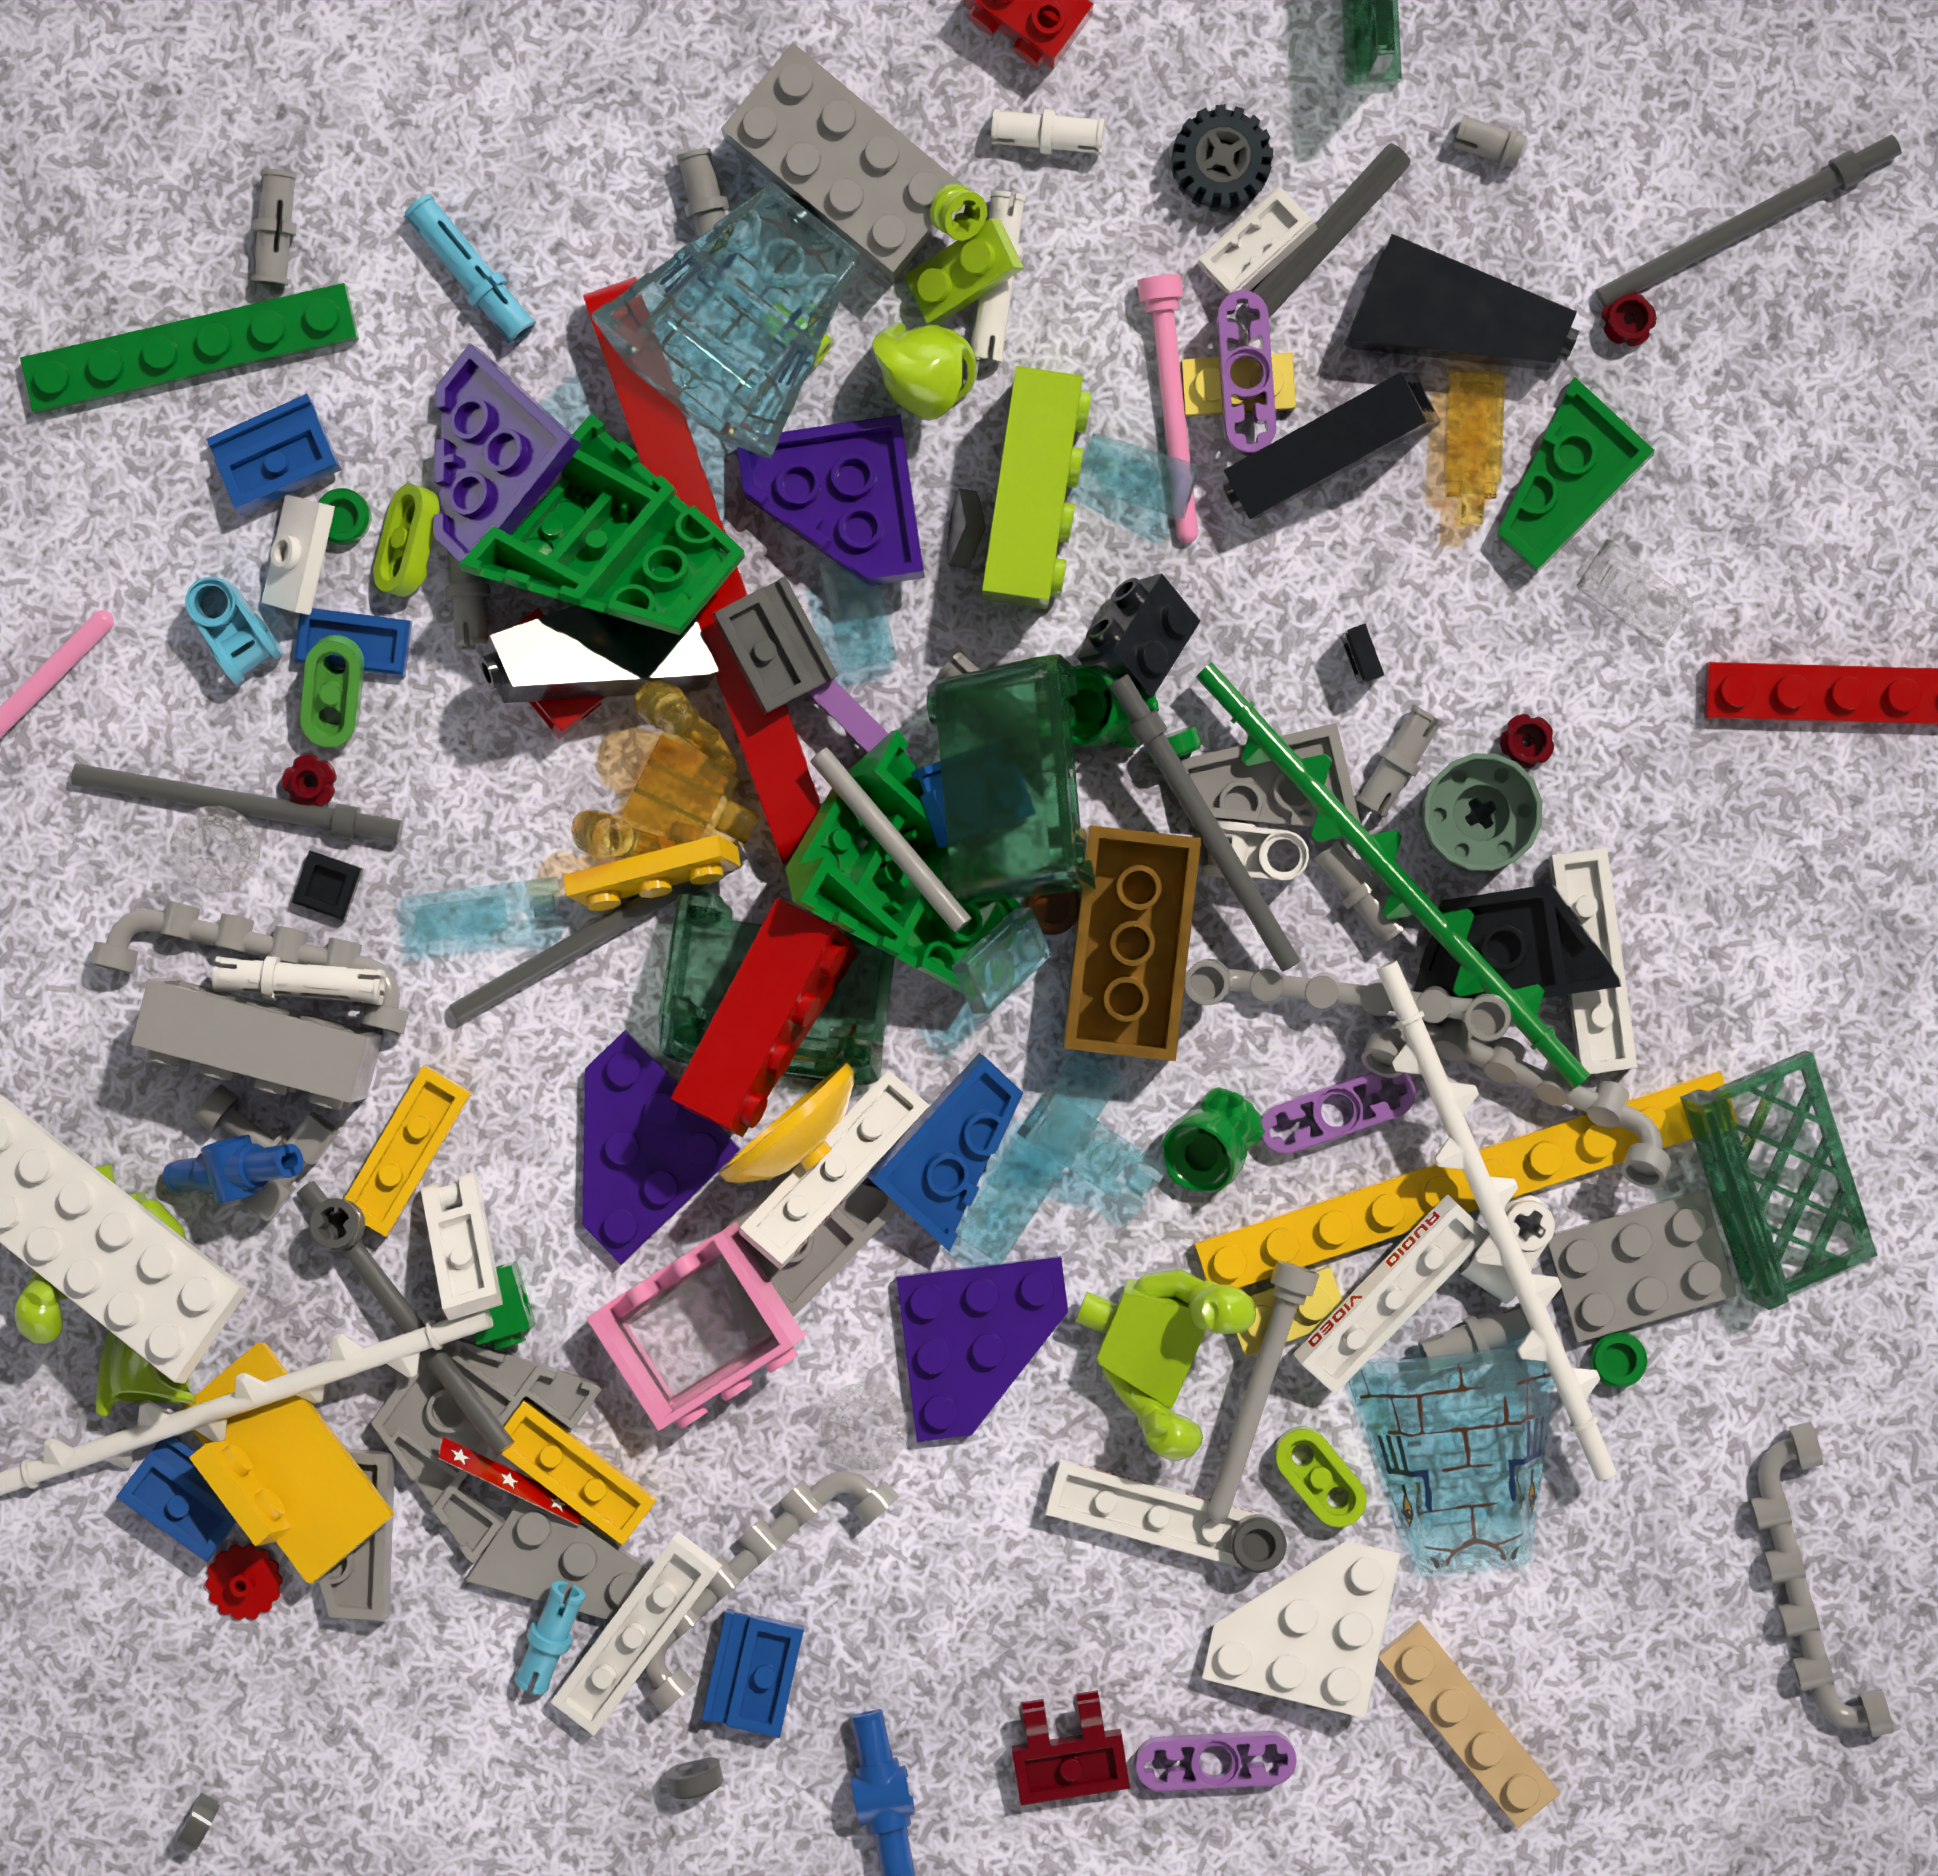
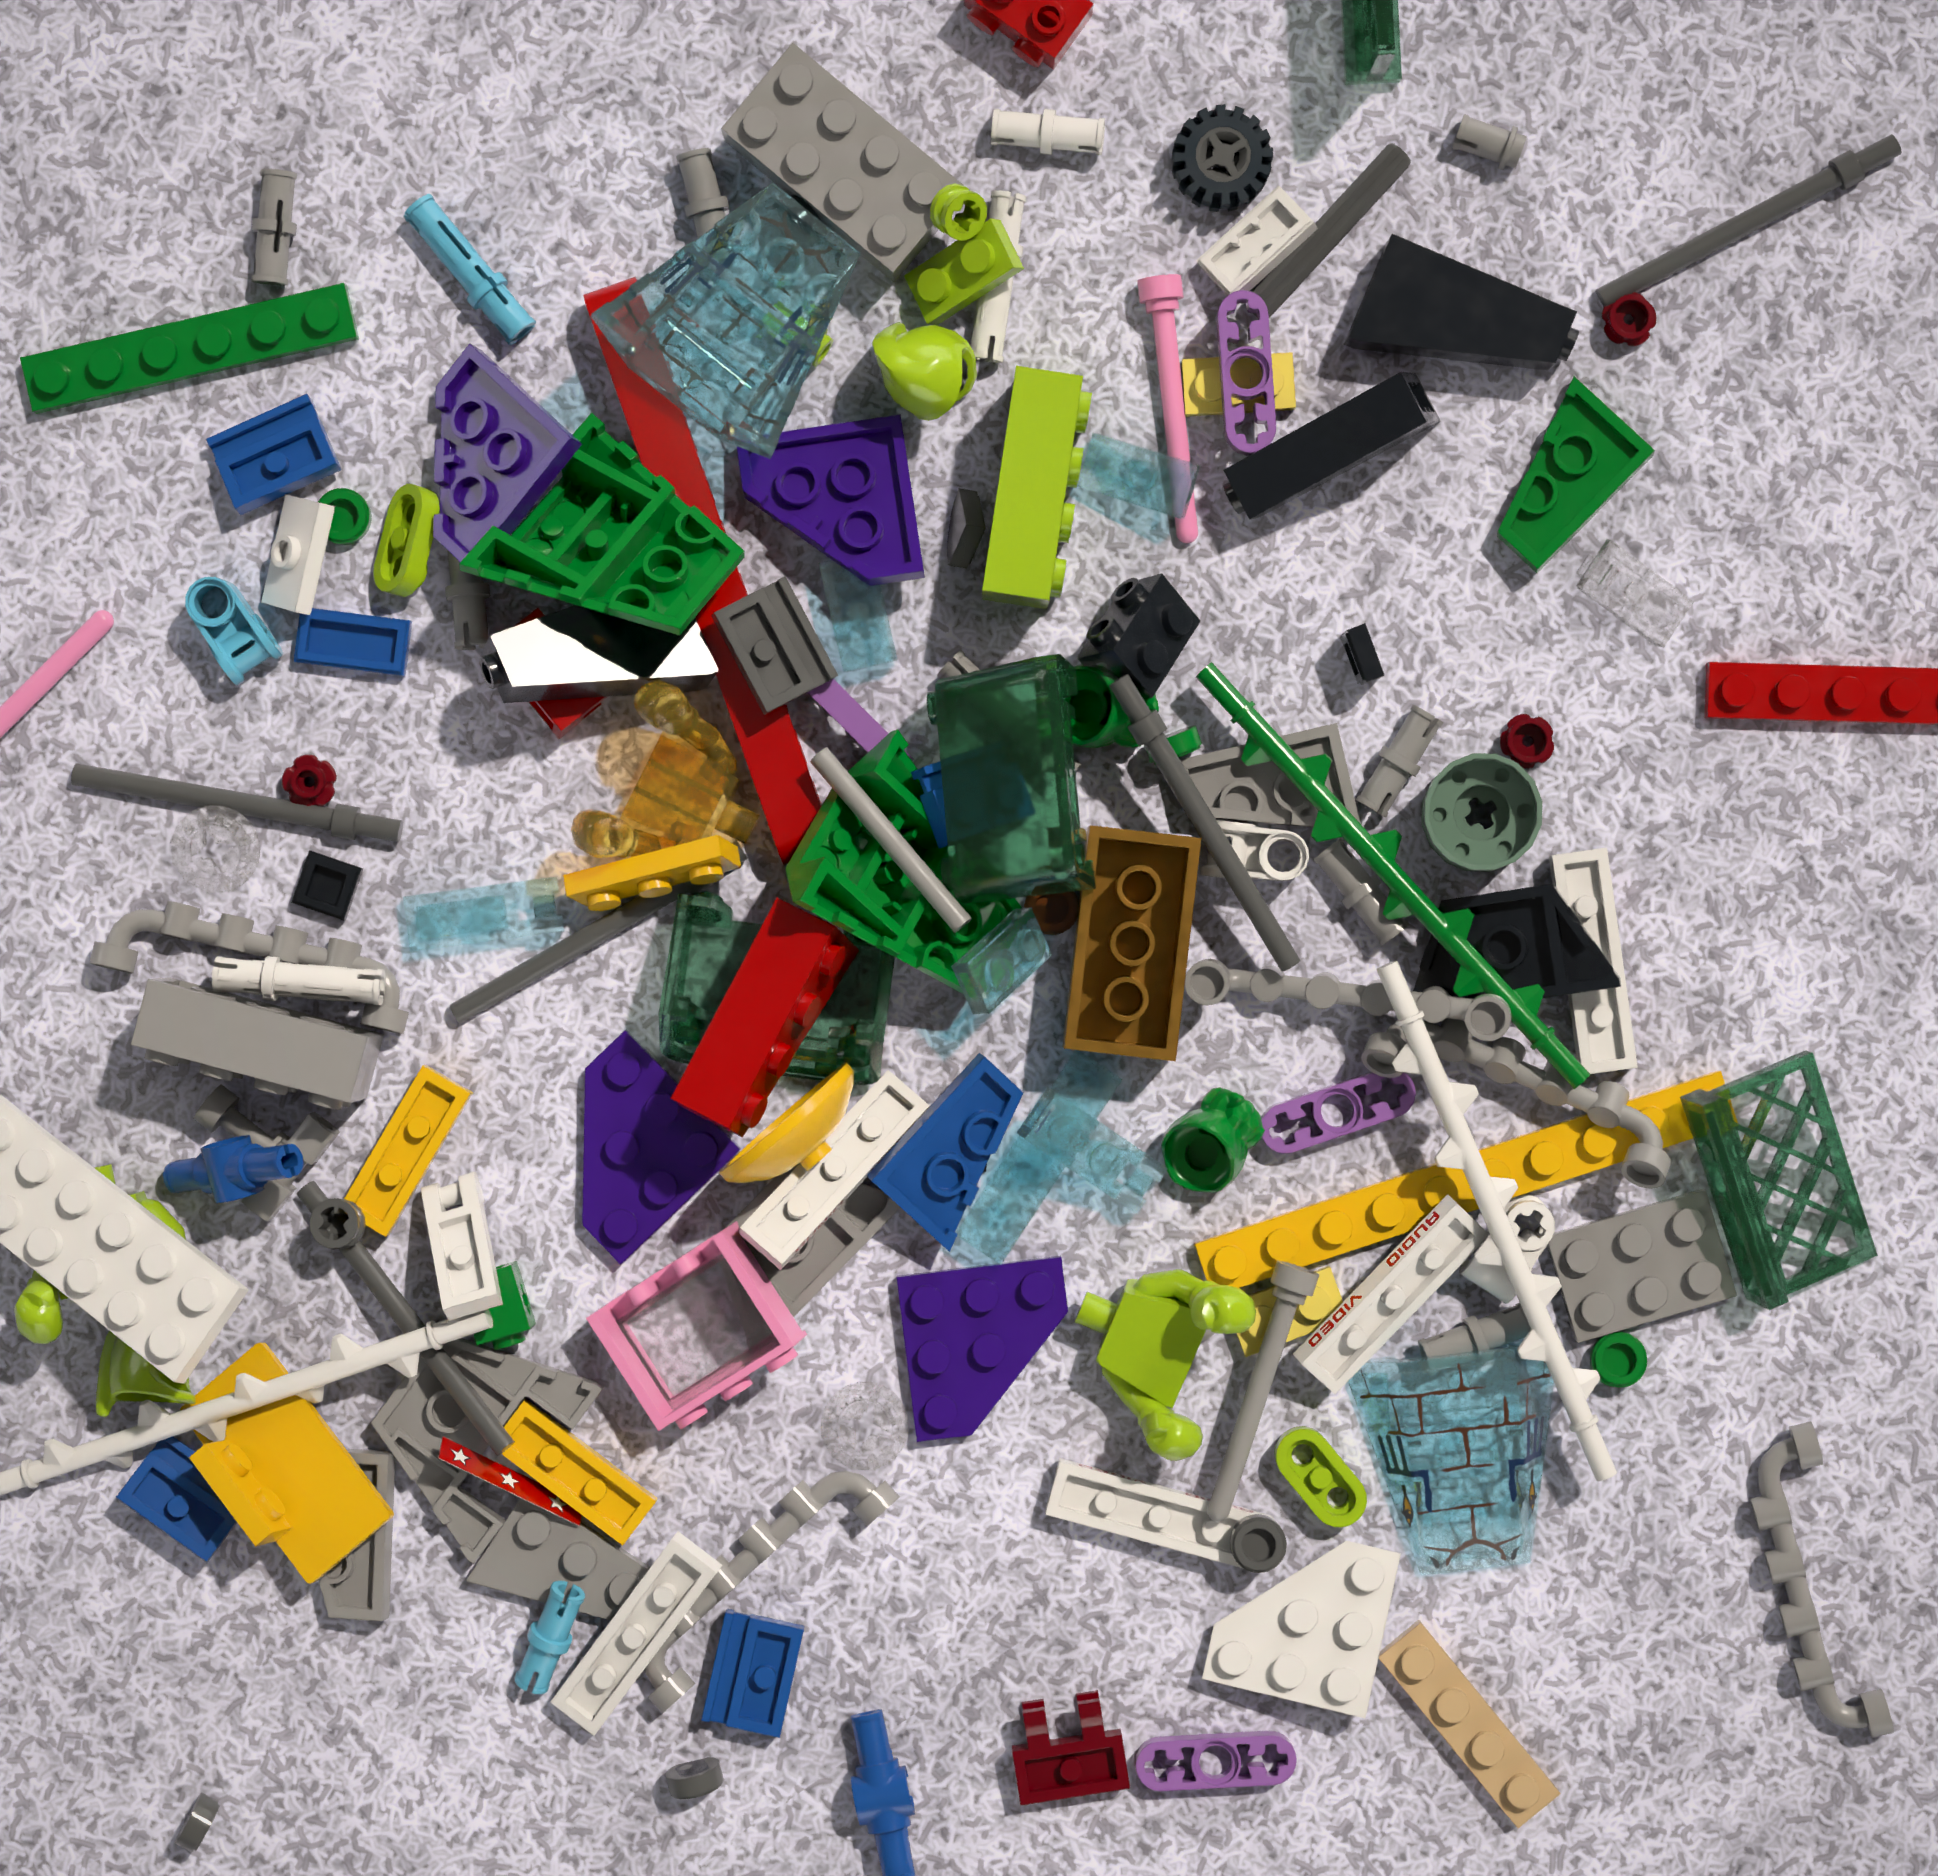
(244, 1581): red piece -> none
(332, 688): bright green plate -> none
(1473, 441): clear yellow hinge -> none

